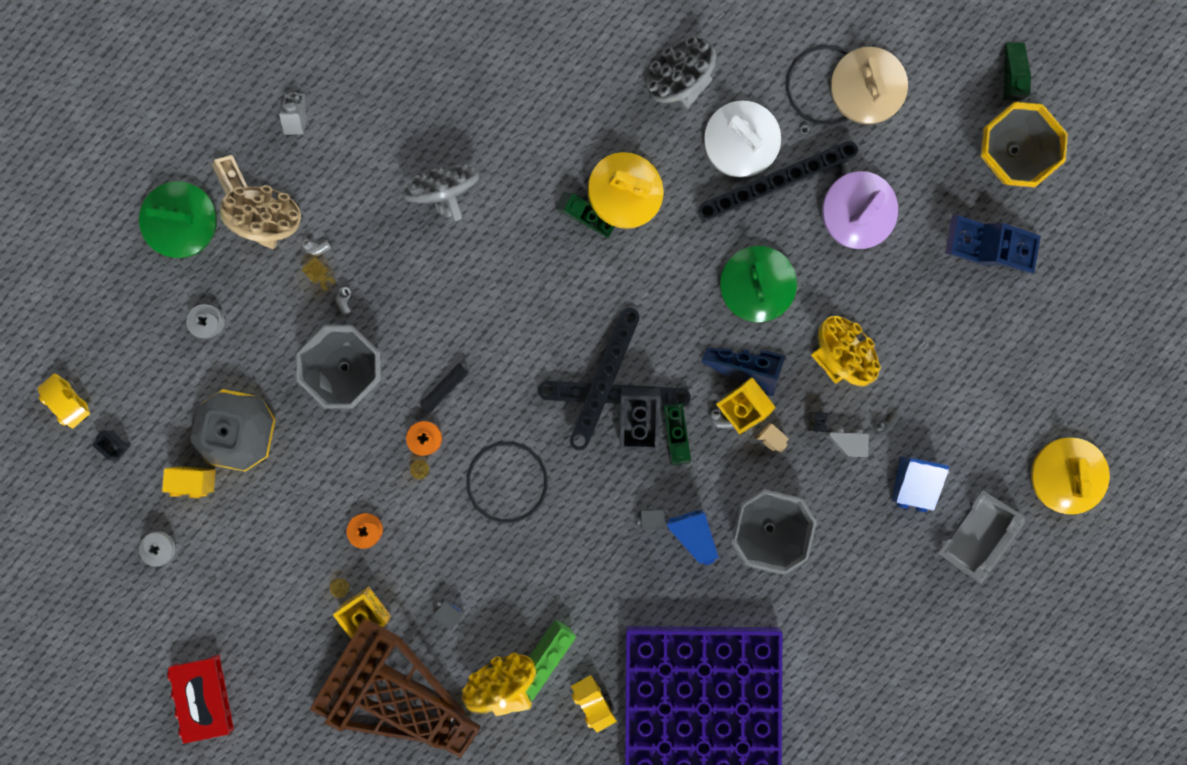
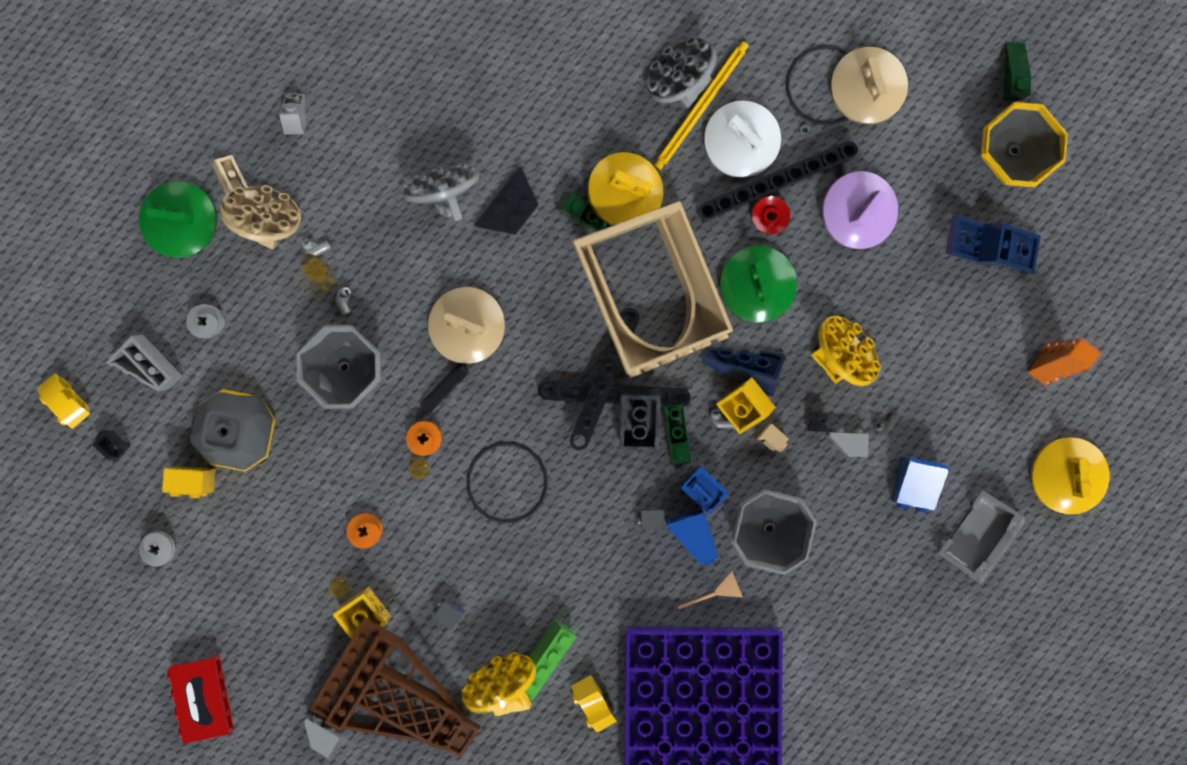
(145, 363): none -> light grey wedge
(321, 736): none -> light grey slope
(466, 325): none -> tan bracket
(510, 207): none -> black wing
(701, 105): none -> yellow piece
(704, 309): none -> tan panel
(704, 489): none -> blue piece
(727, 588): none -> light nougat piece
(776, 207): none -> red dish
(1063, 359): none -> orange wedge

